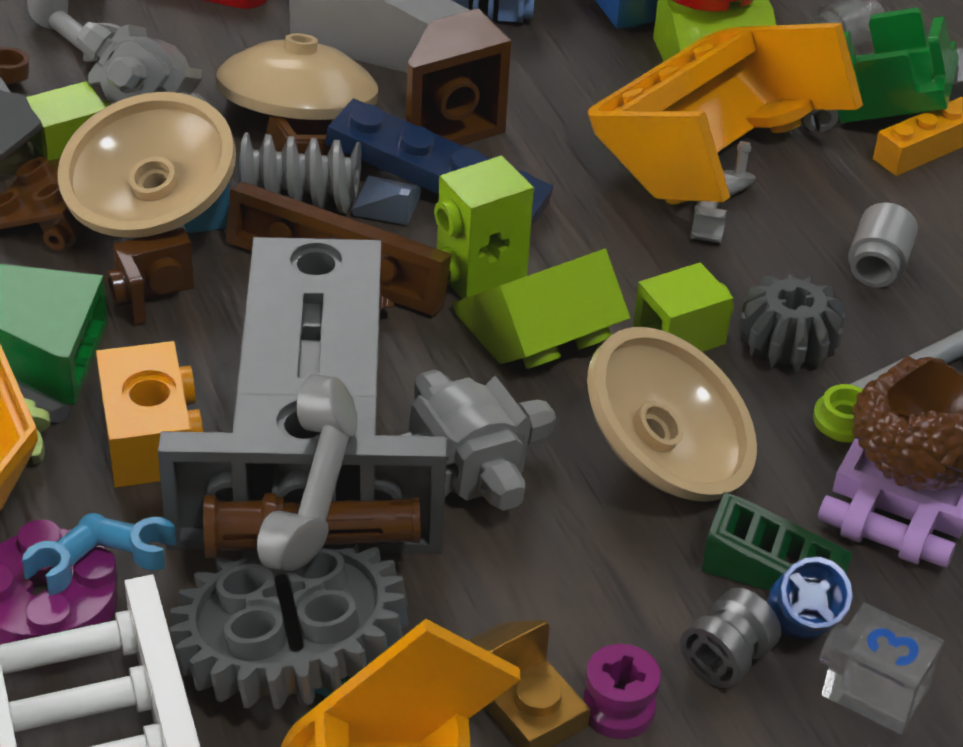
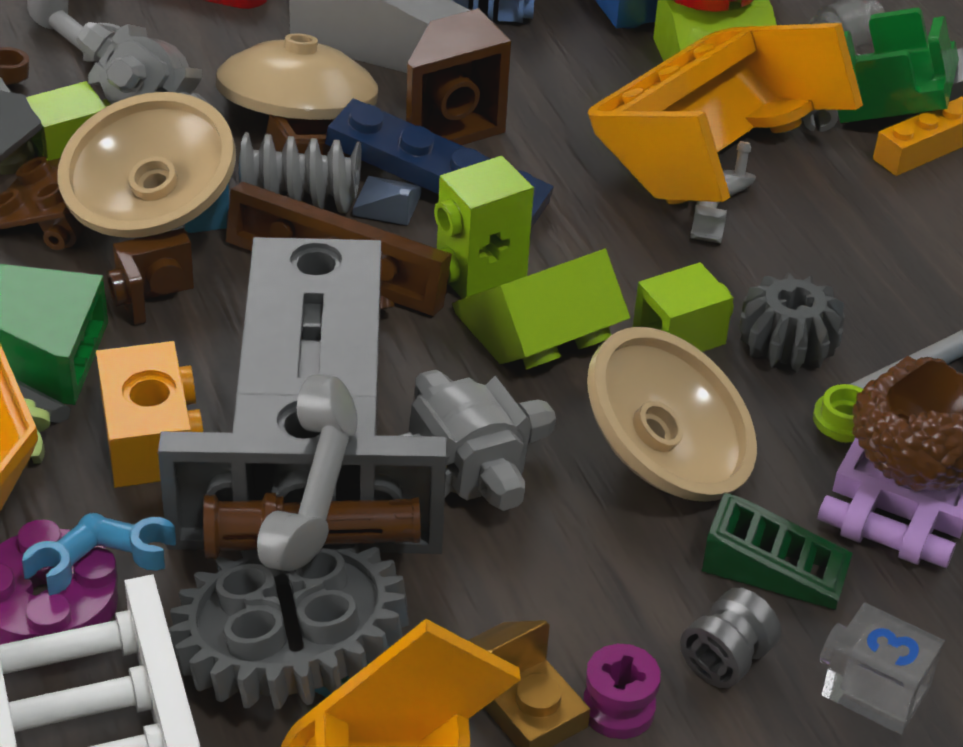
(819, 588): blue wheel -> none
(882, 244): light grey brick -> none

